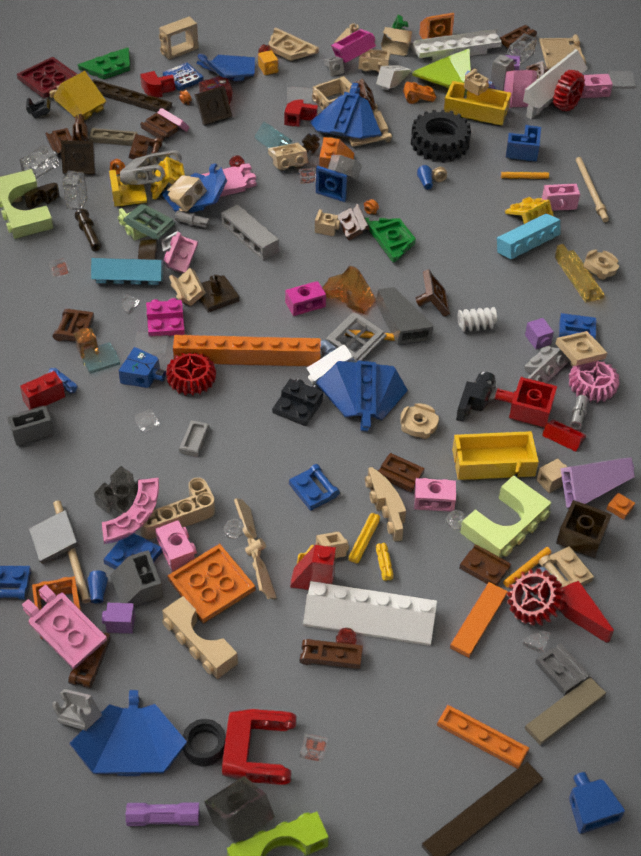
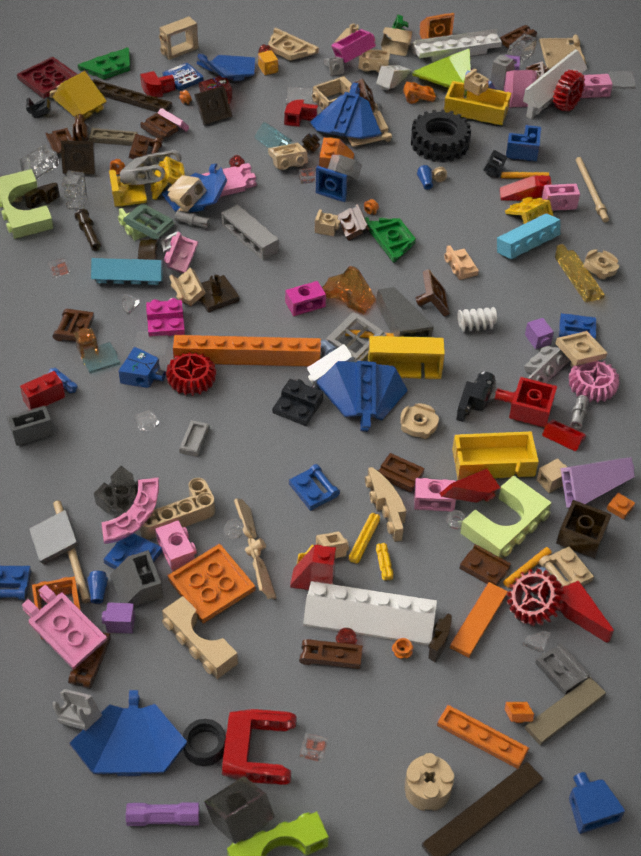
(402, 643): none -> orange plate
(408, 354): none -> yellow piece
(429, 782): none -> tan brick
(440, 639): none -> dark brown slope
(460, 263): none -> light nougat bracket
(473, 488): none -> red slope
(494, 167): none -> black brick
(519, 712): none -> orange plate
(528, 187): none -> red slope

